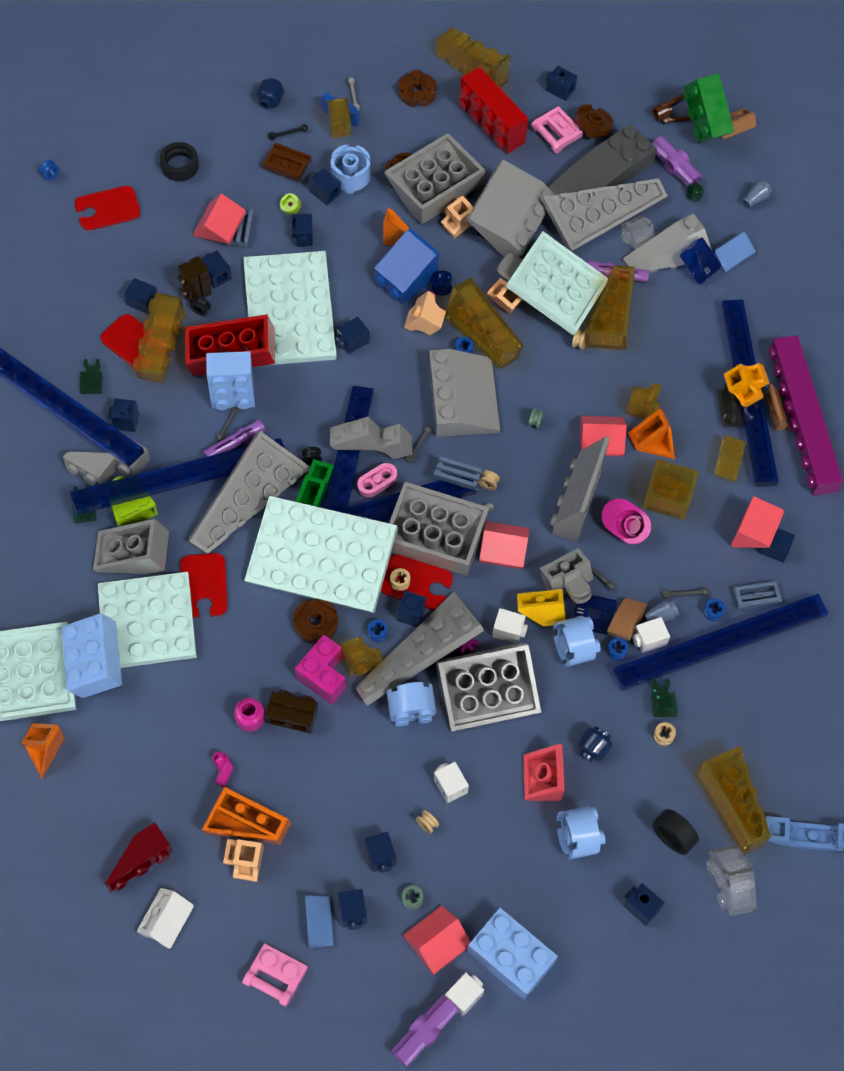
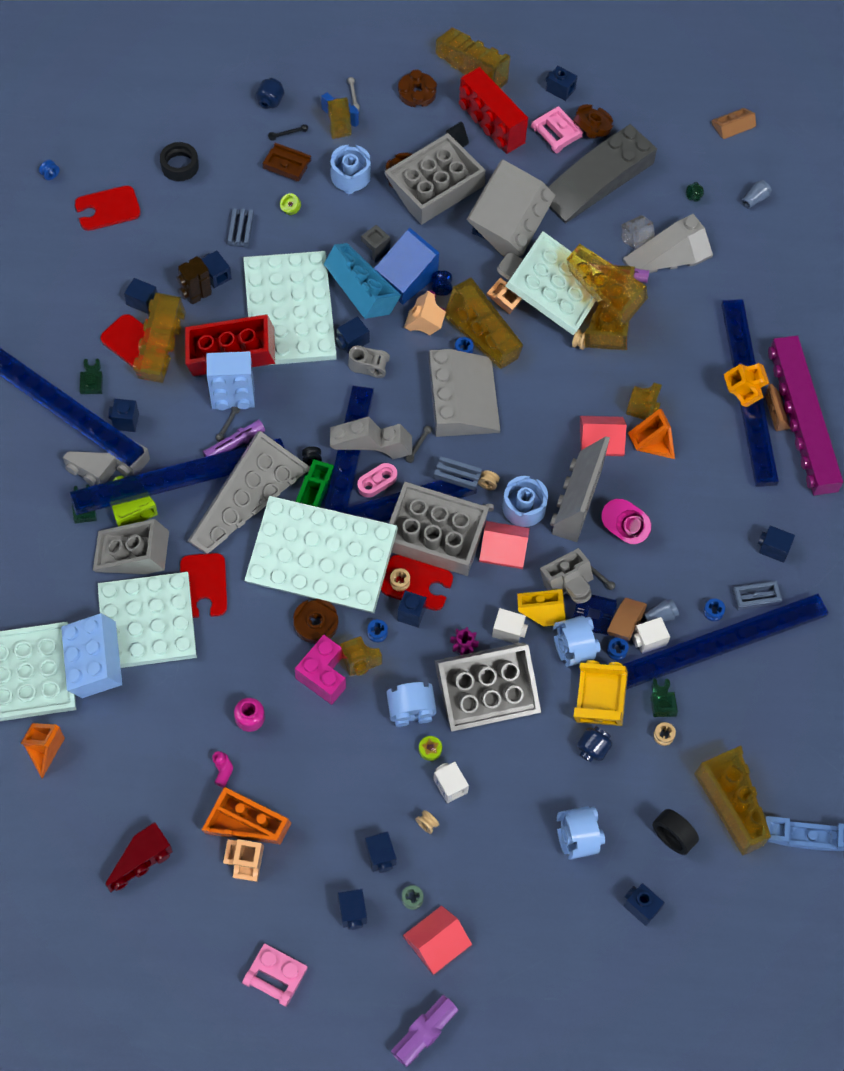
(165, 917): white panel -> none
(200, 306): black bush -> none
(220, 220): coral slope -> none
(291, 711): dark brown brick -> none
(302, 229): dark blue brick -> none
(319, 921): medium blue slope -> none
(325, 186): dark blue brick -> none
(361, 282): none -> dark azure wedge
(369, 361): none -> light grey piece
(377, 241): none -> dark grey panel
(392, 228): orange slope -> none
(430, 748): none -> lime tile
(434, 638): light grey wing -> none
(456, 216): light nougat brick -> none
(459, 134): none -> black slope
(465, 993): white brick -> none
(512, 953): light blue brick -> none
(525, 501): none -> light blue brick
(536, 418): sand green bush -> none
(544, 774): coral slope -> none
(592, 212): light grey wing -> none
(601, 693): none -> yellow panel
(608, 285): none -> clear yellow wedge
(664, 110): reddish brown plant -> none
(667, 593): dark grey hinge -> none
(670, 489): clear yellow brick -> none
(676, 162): medium lavender piece -> none
(708, 108): green brick -> none
(709, 262): clear blue piece -> none
(729, 408): clear smoke hinge -> none
(729, 458): clear yellow slope -> none
(734, 252): medium blue slope -> none
(734, 878): clear brick -> none
(757, 525): coral slope -> none

